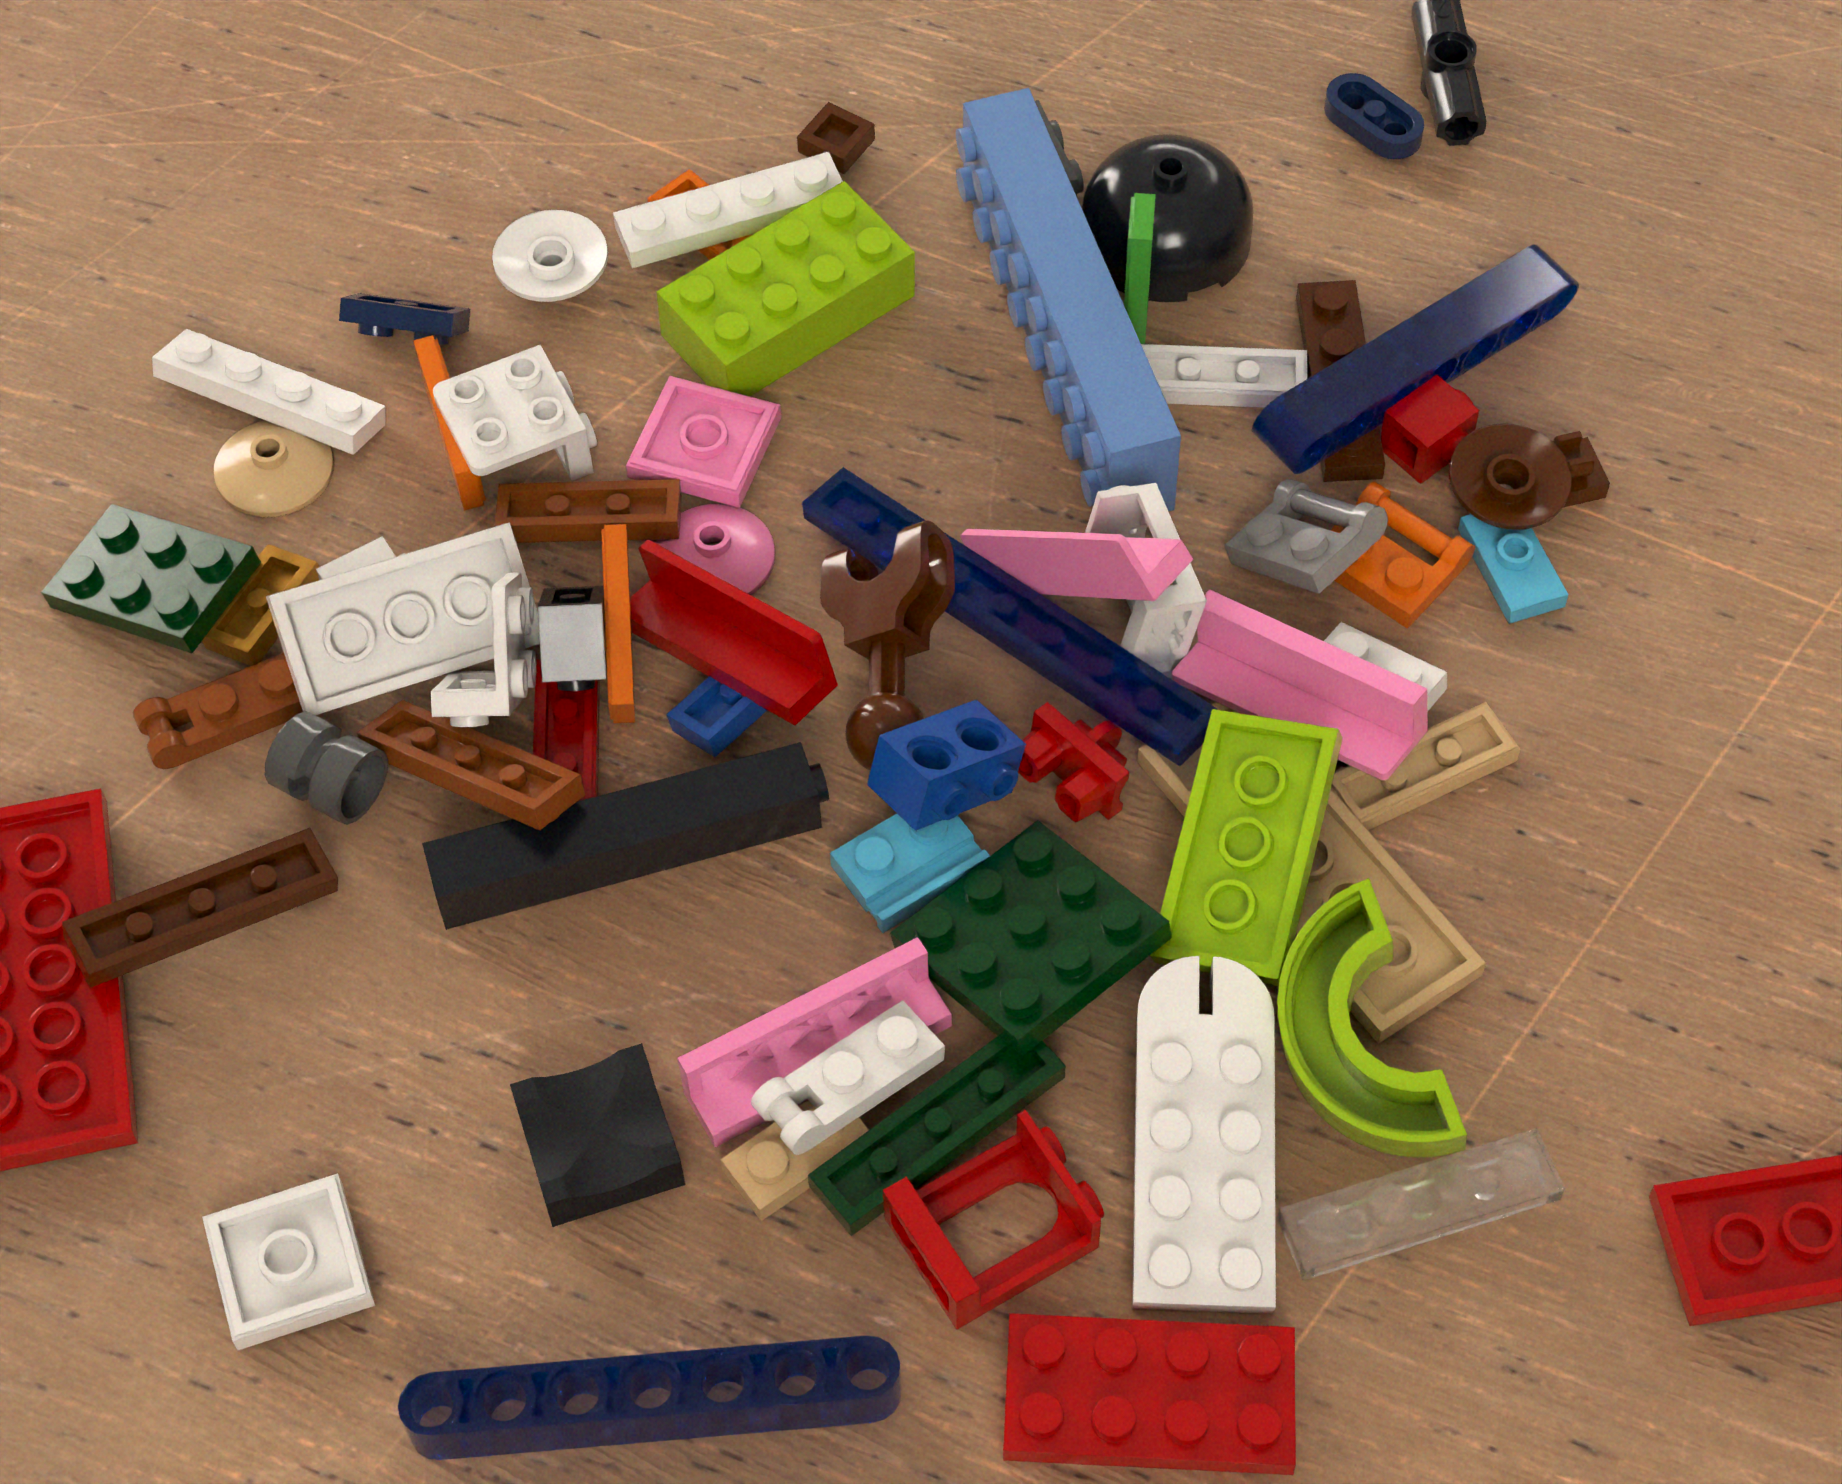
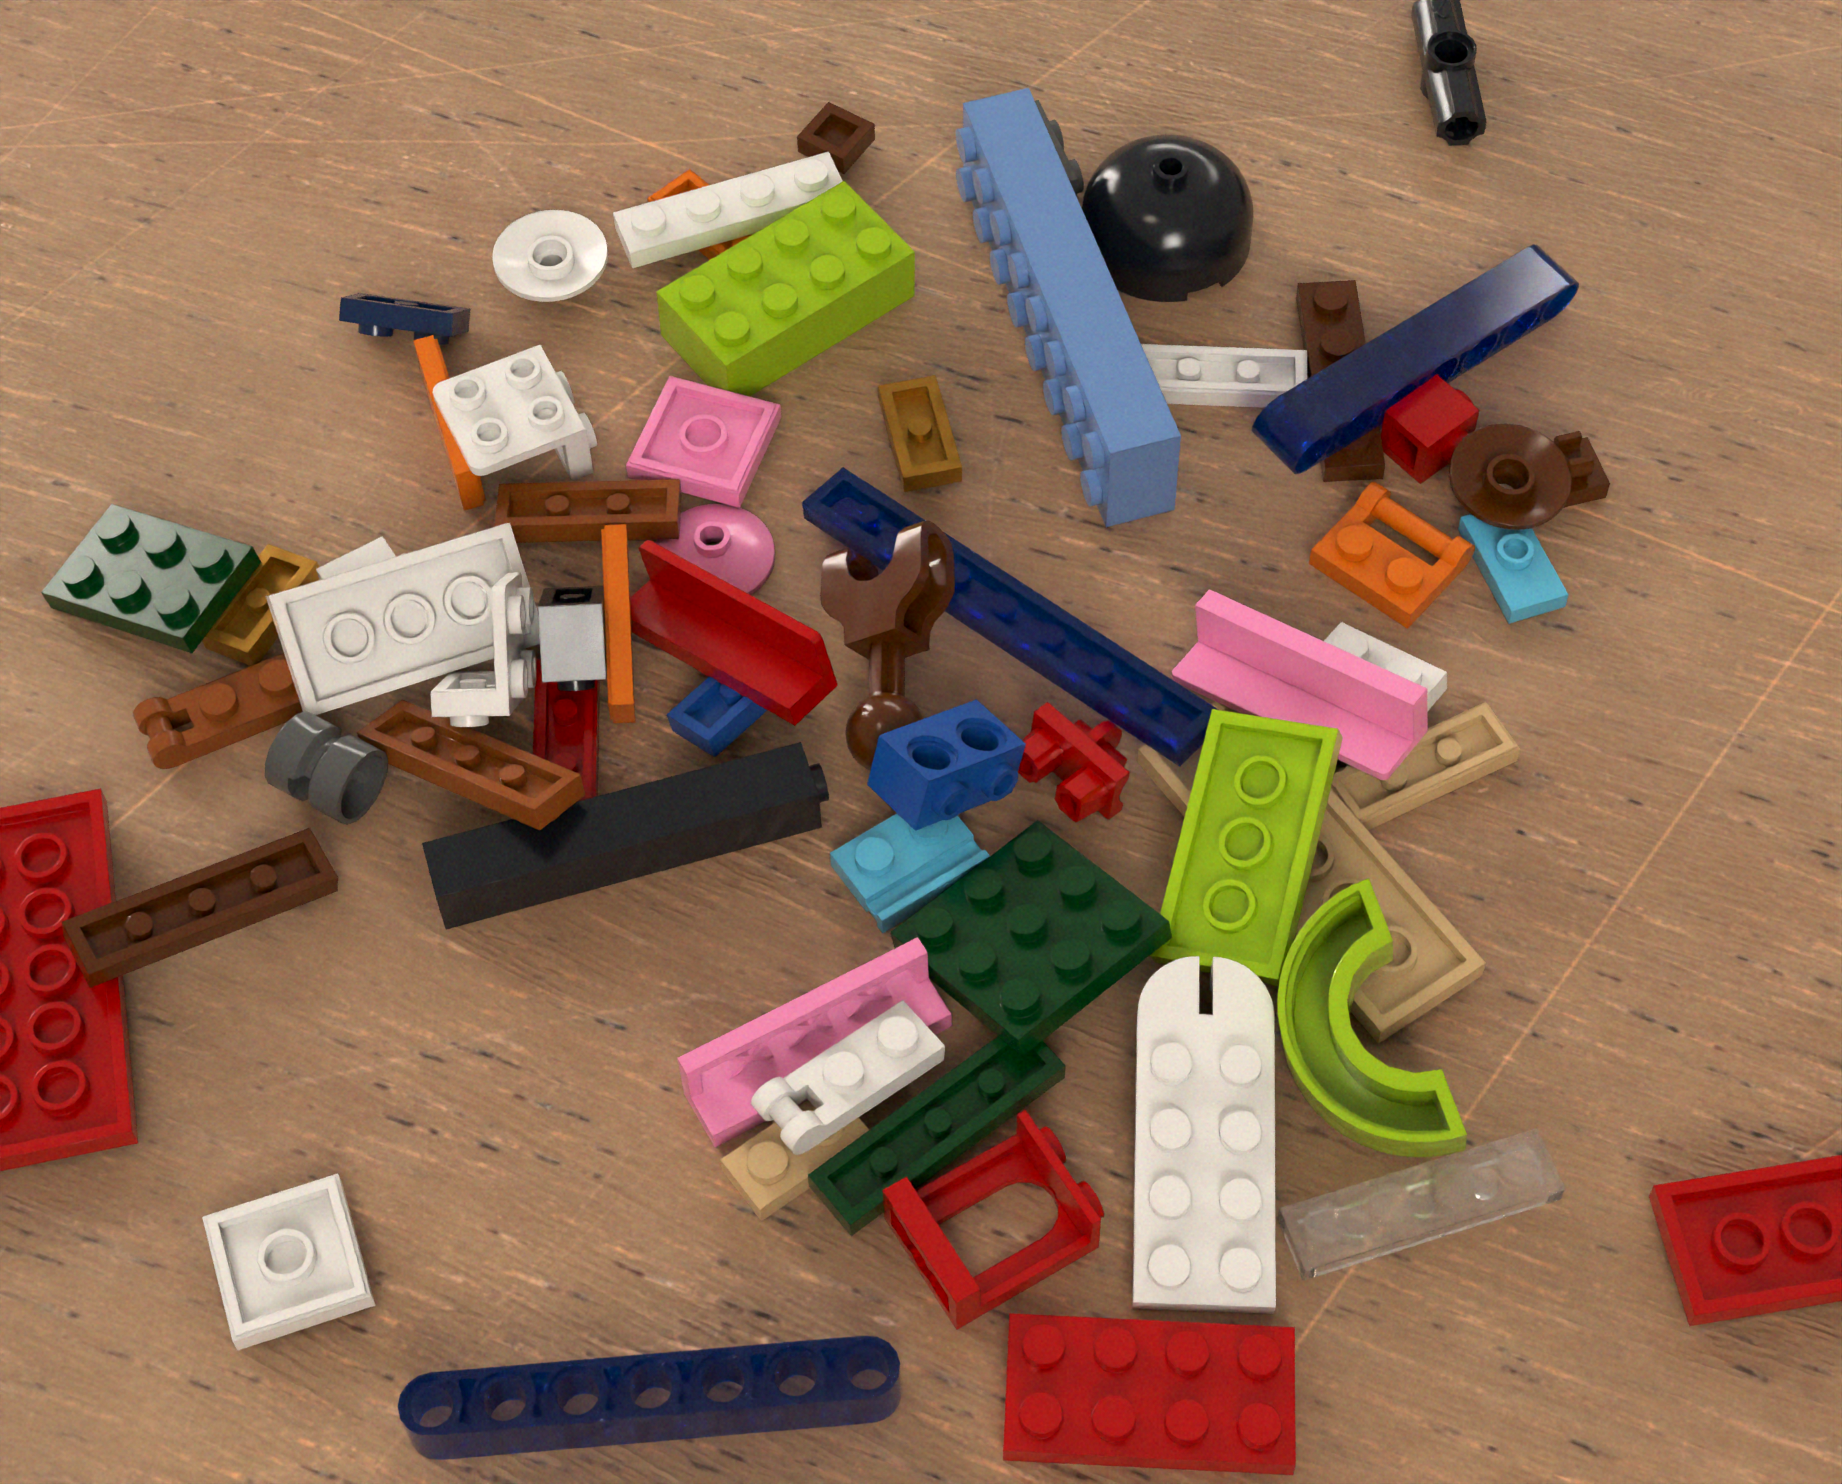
(269, 391): white plate -> none
(275, 484): tan dish -> none
(598, 1136): black brick -> none
(920, 433): none -> pearl gold plate
(1083, 562): bright pink panel -> none
(1139, 261): bright green tile -> none
(1162, 628): white panel -> none
(1301, 552): light grey plate -> none
(1379, 119): dark blue plate -> none

